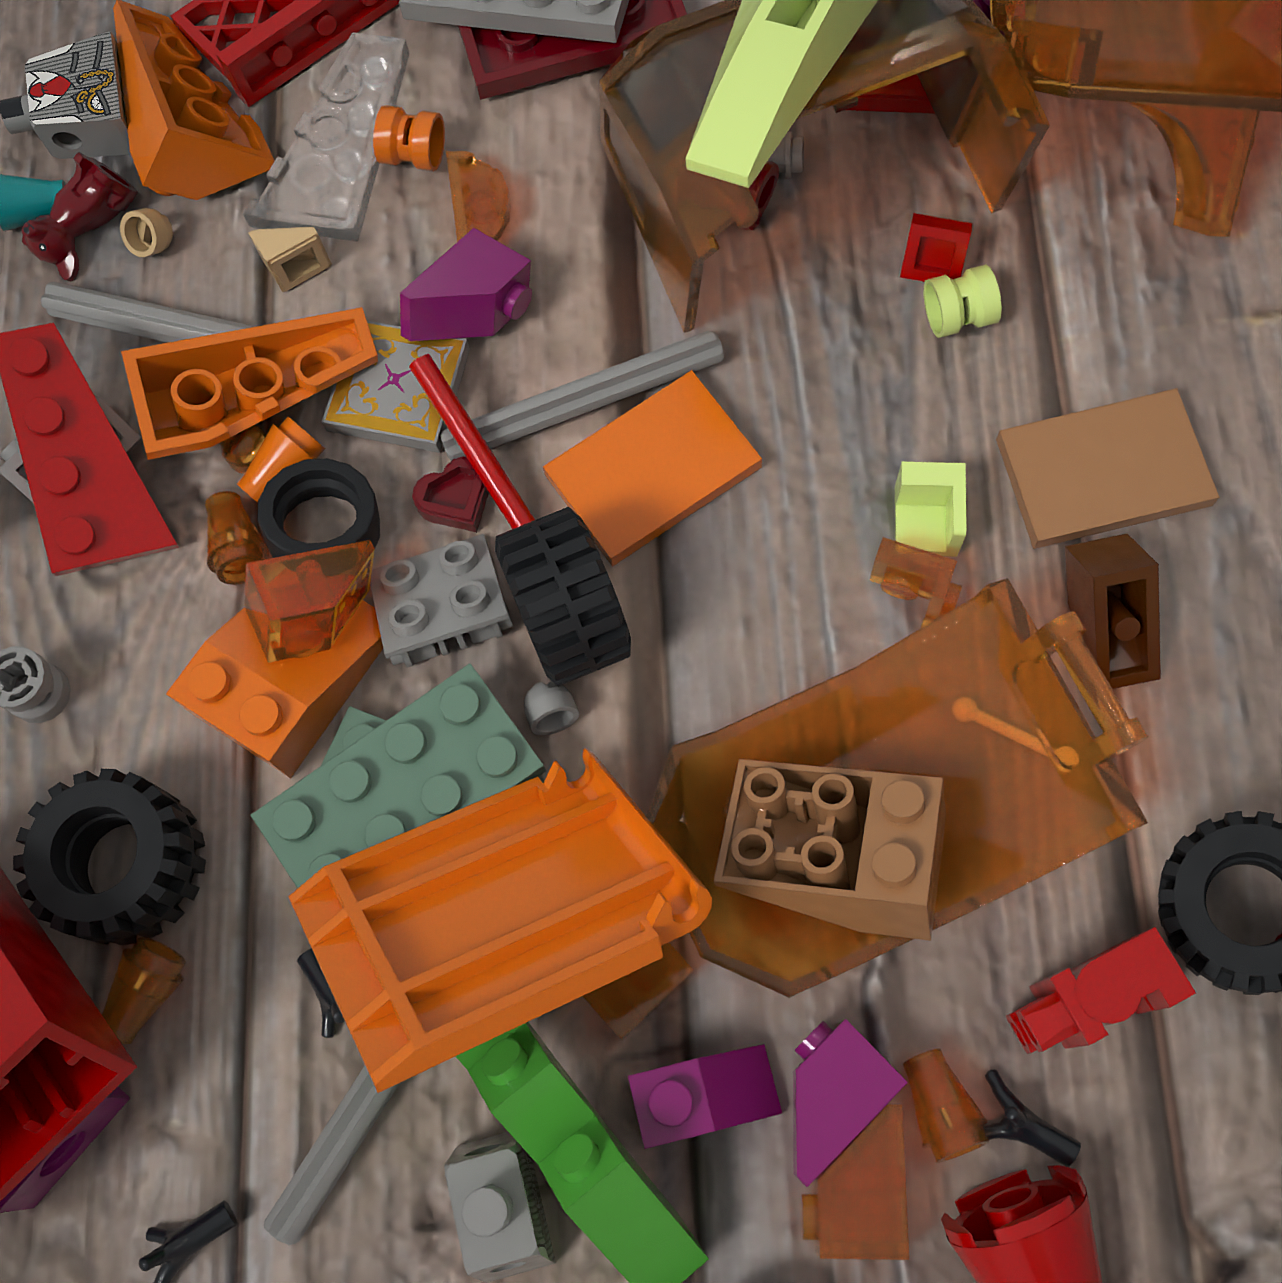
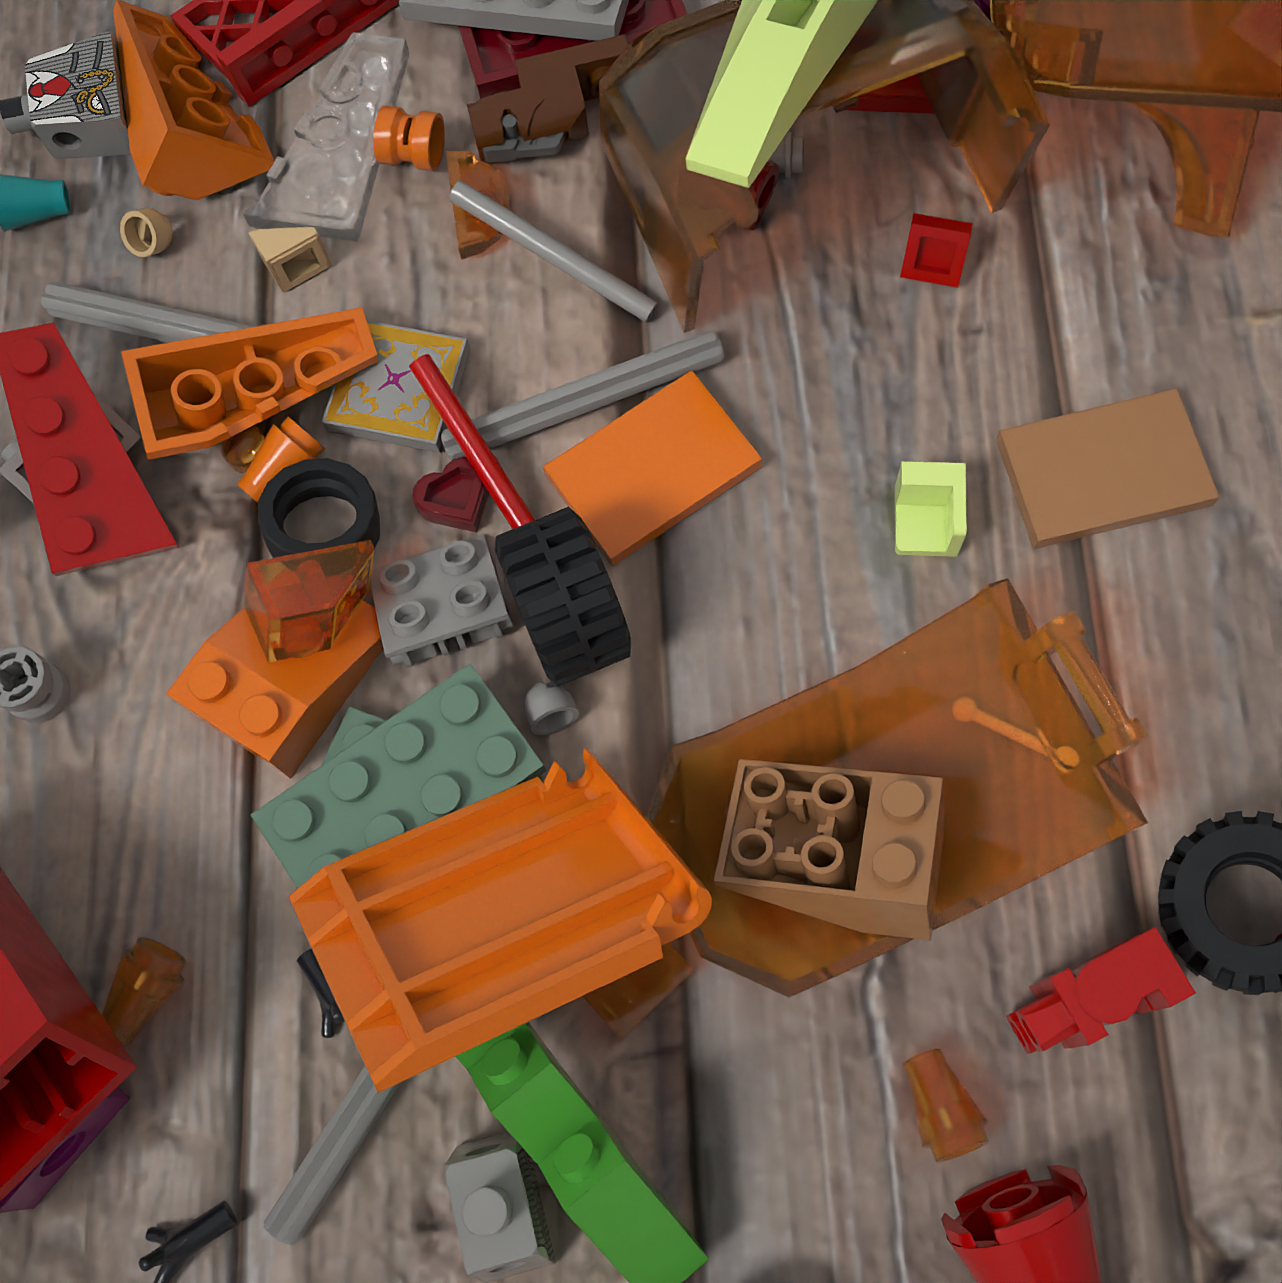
(65, 836): black tyre -> none
(82, 205): dark red animal -> none
(231, 538): clear orange cone -> none
(467, 291): magenta slope -> none
(547, 104): none -> reddish brown plate
(553, 251): none -> light grey bar
(704, 1095): magenta slope -> none
(836, 1095): magenta slope -> none
(862, 1196): clear orange slope -> none
(916, 572): clear orange bracket -> none
(962, 301): yellowish green wheel -> none
(1026, 1127): black bar -> none
(1117, 600): reddish brown slope -> none

